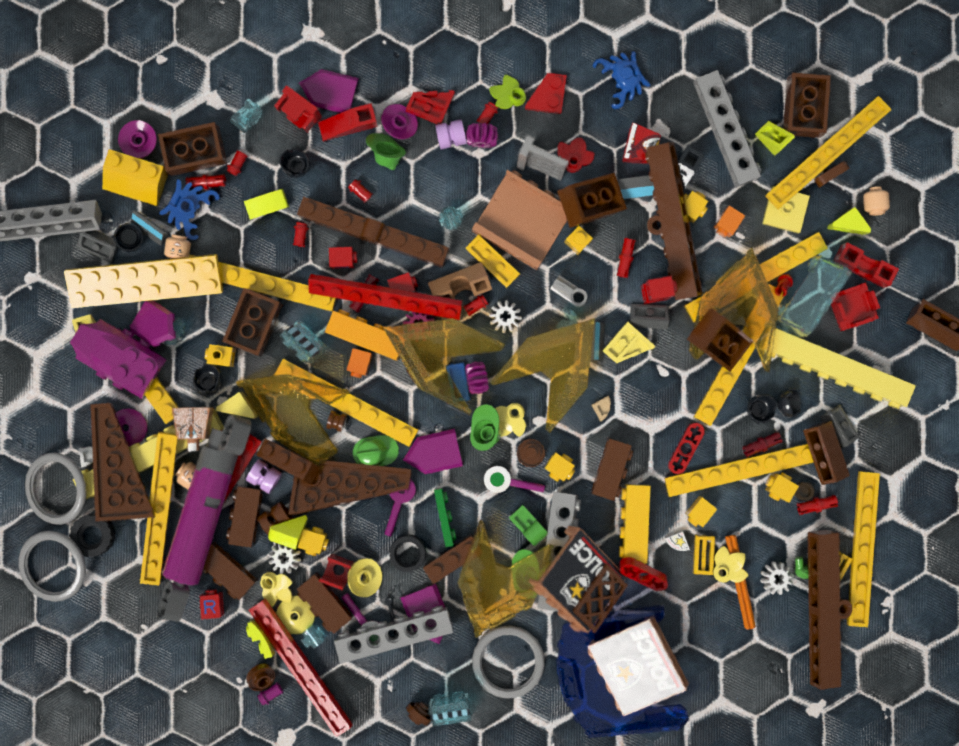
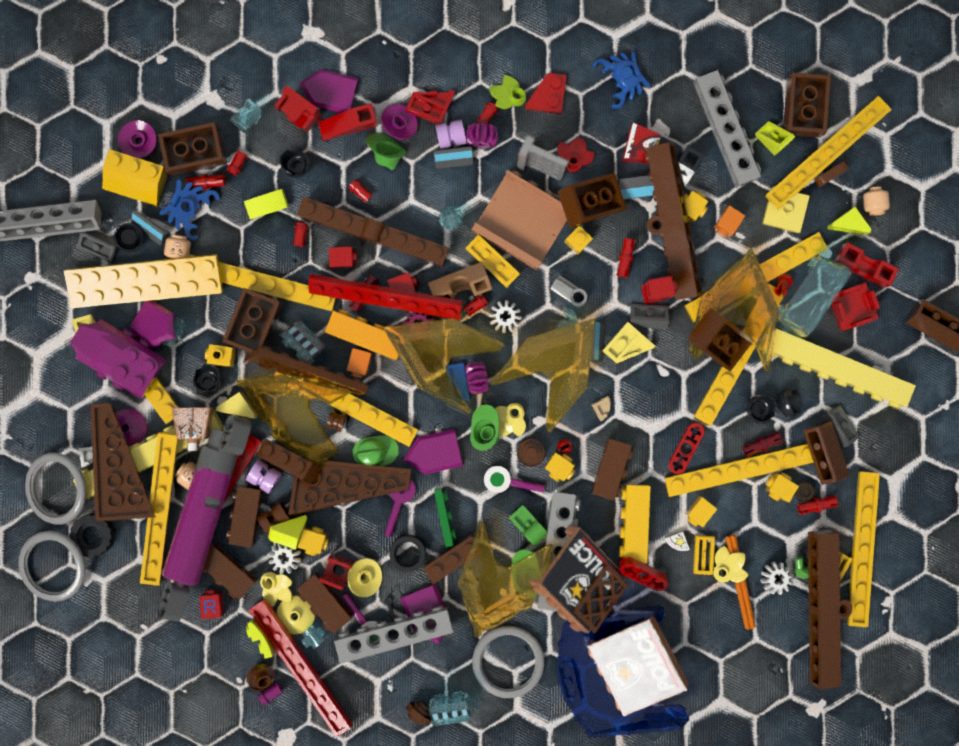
(285, 365): none -> reddish brown wing
(453, 157): none -> dark grey slope
(563, 442): none -> red hinge

